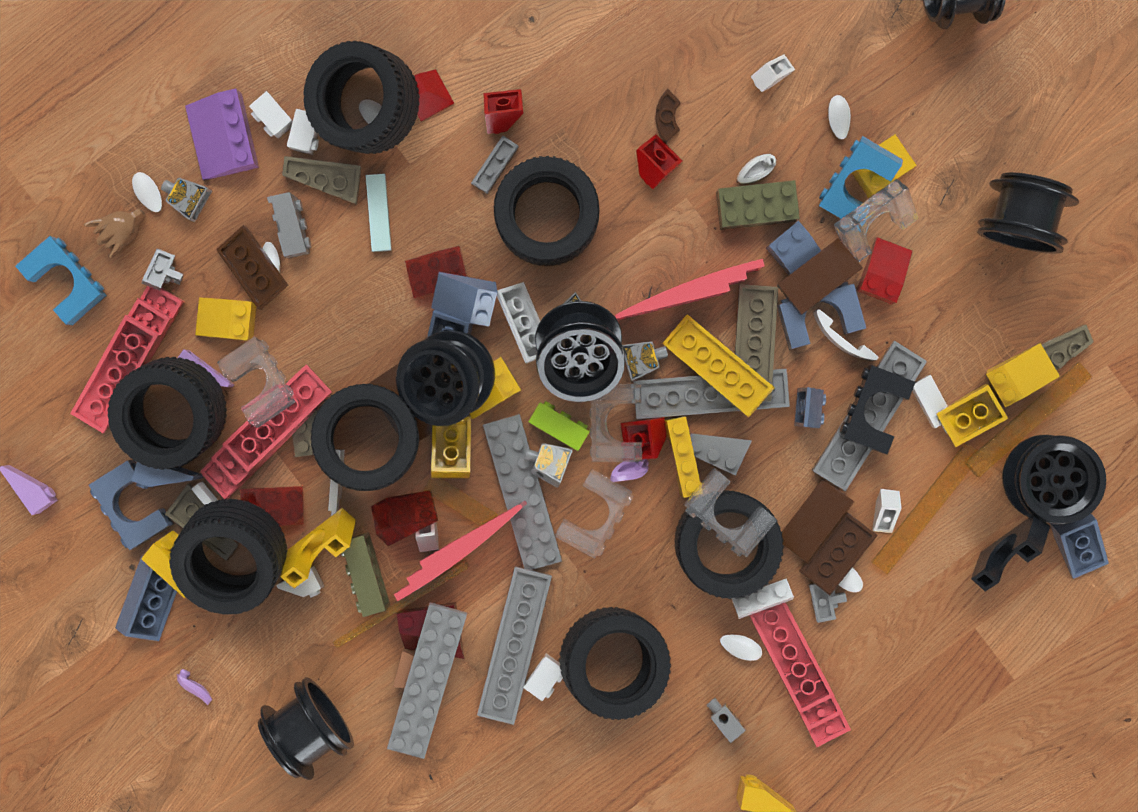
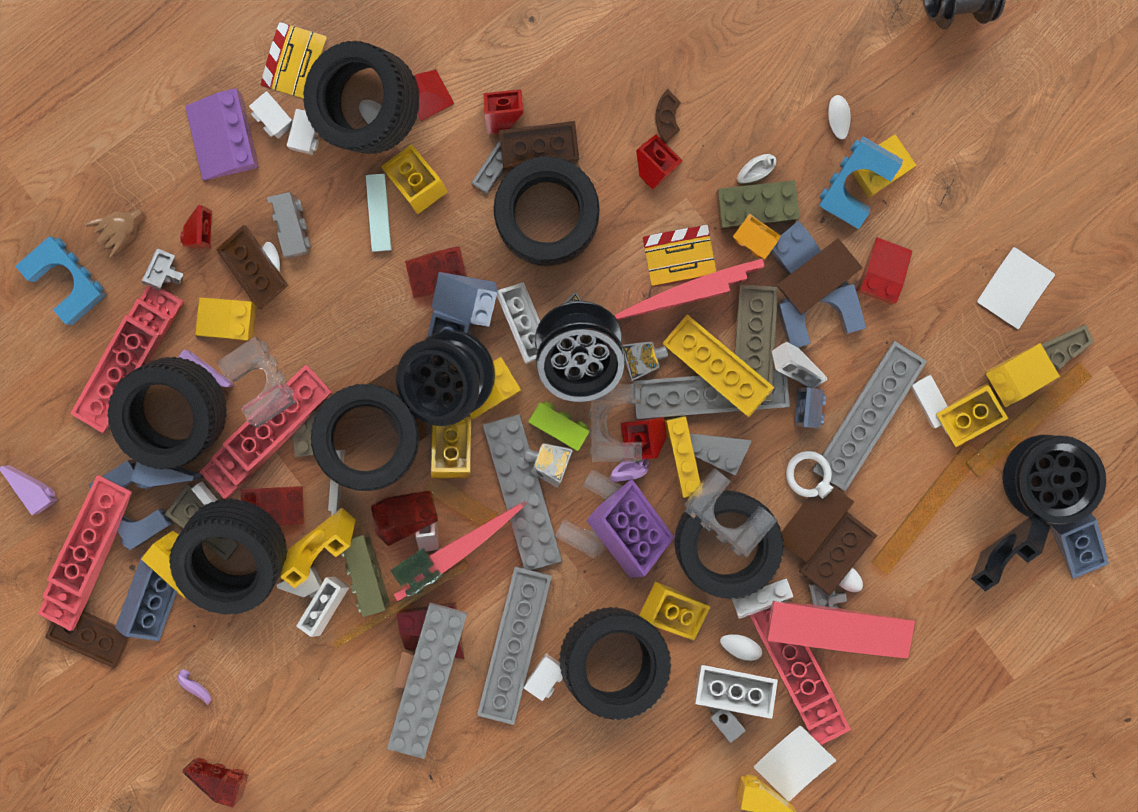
(84, 553): none -> coral slope
(91, 638): none -> reddish brown tile
(147, 191): white arm -> none
(186, 197): torso -> none
(197, 229): none -> red slope
(217, 781): none -> clear red slope
(291, 59): none -> yellow sticker
(304, 730): black wheel -> none
(322, 606): none -> white brick
(329, 177): dark tan wing -> none
(412, 567): none -> clear green plate
(414, 179): none -> yellow slope
(538, 140): none -> reddish brown tile
(631, 530): none -> medium lavender slope
(674, 611): none -> yellow slope
(679, 255): none -> yellow sticker
(735, 691): none -> white slope
(756, 237): none -> light orange brick
(772, 73): white slope -> none
(794, 763): none -> white sticker
(796, 365): none -> white slope
(822, 488): none -> white piece
(825, 321): white slope -> none
(839, 629): none -> coral slope
(854, 226): clear arch -> none
(856, 427): black arch -> none
(886, 510): white slope -> none
(1015, 287): none -> white sticker
(1028, 212): black wheel -> none

